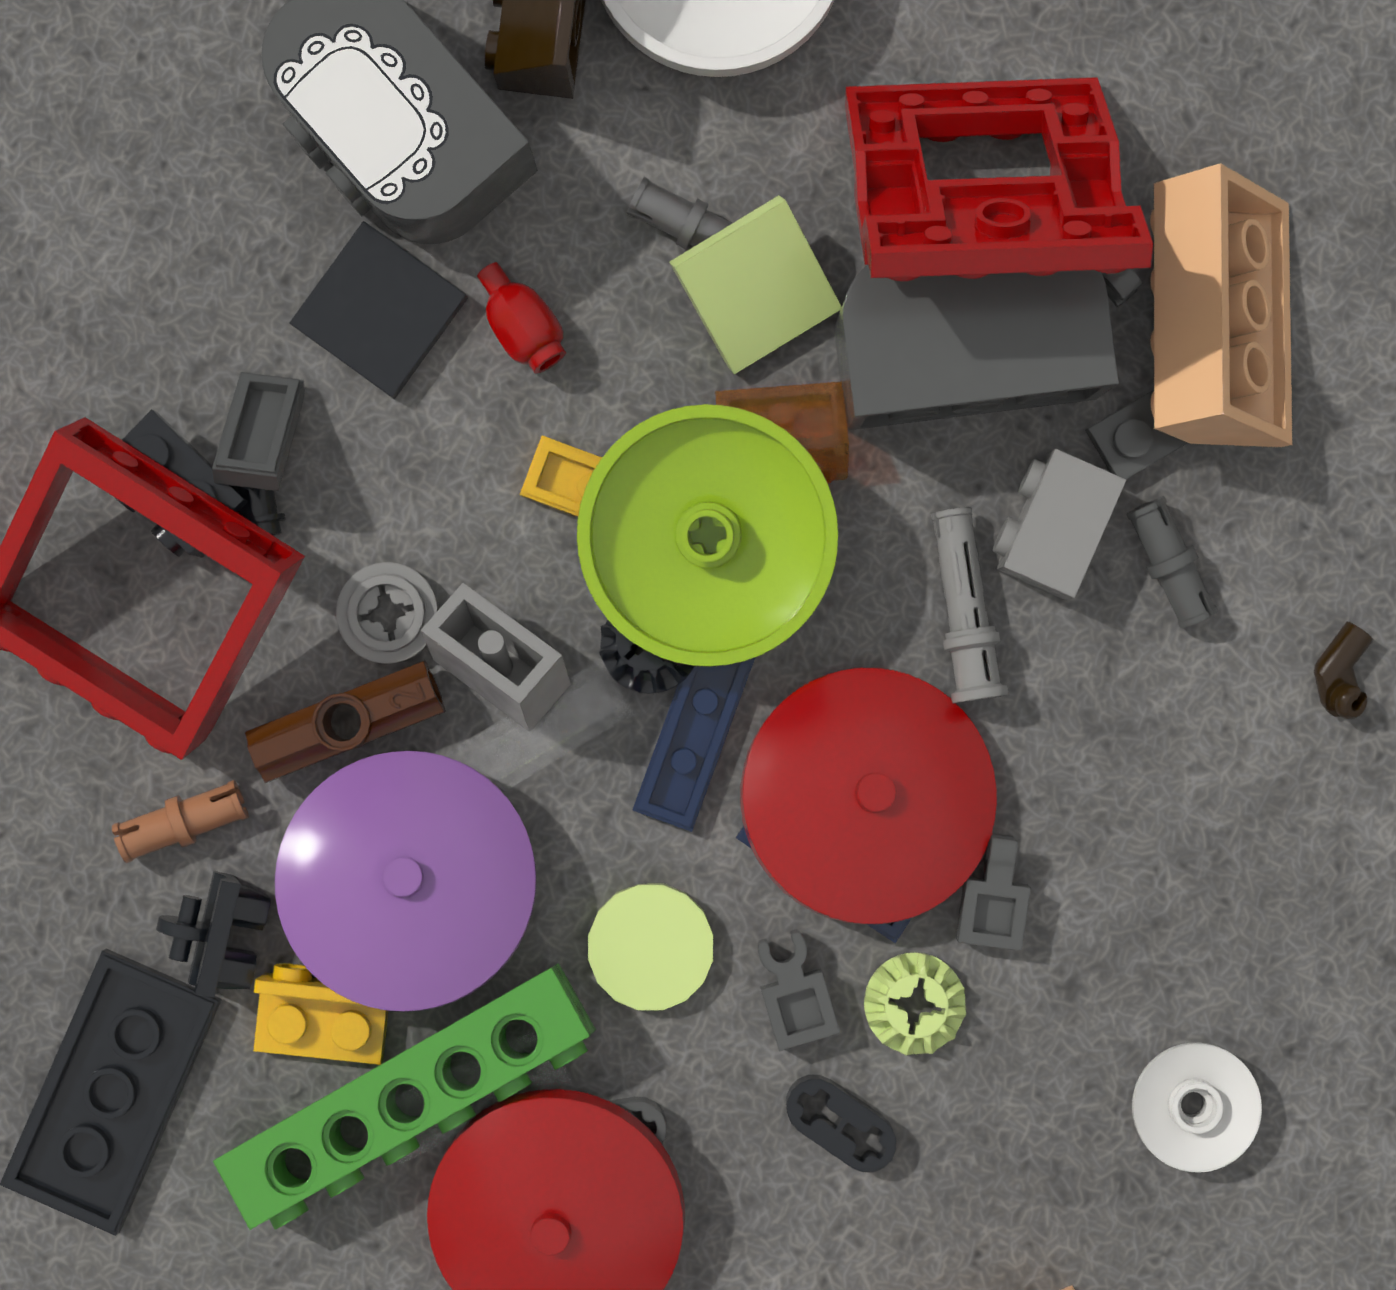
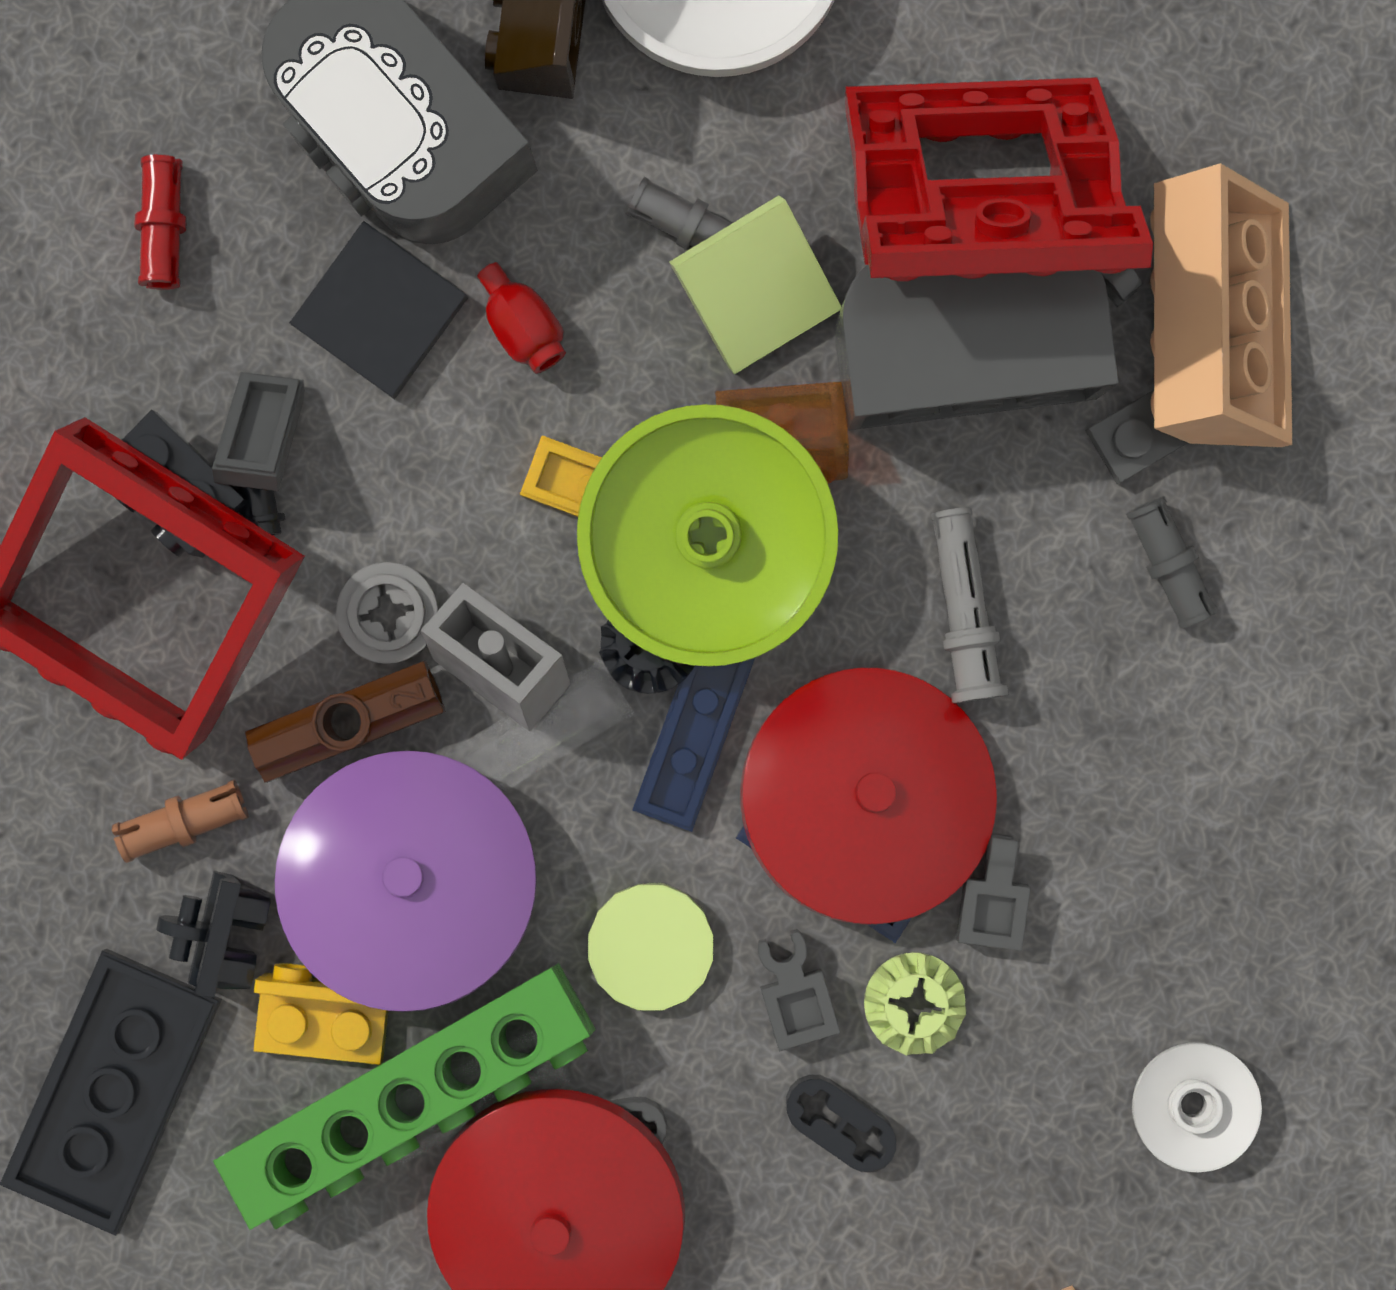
(160, 222): none -> red pin
(1058, 524): light grey brick -> none
(1336, 675): dark brown arm -> none

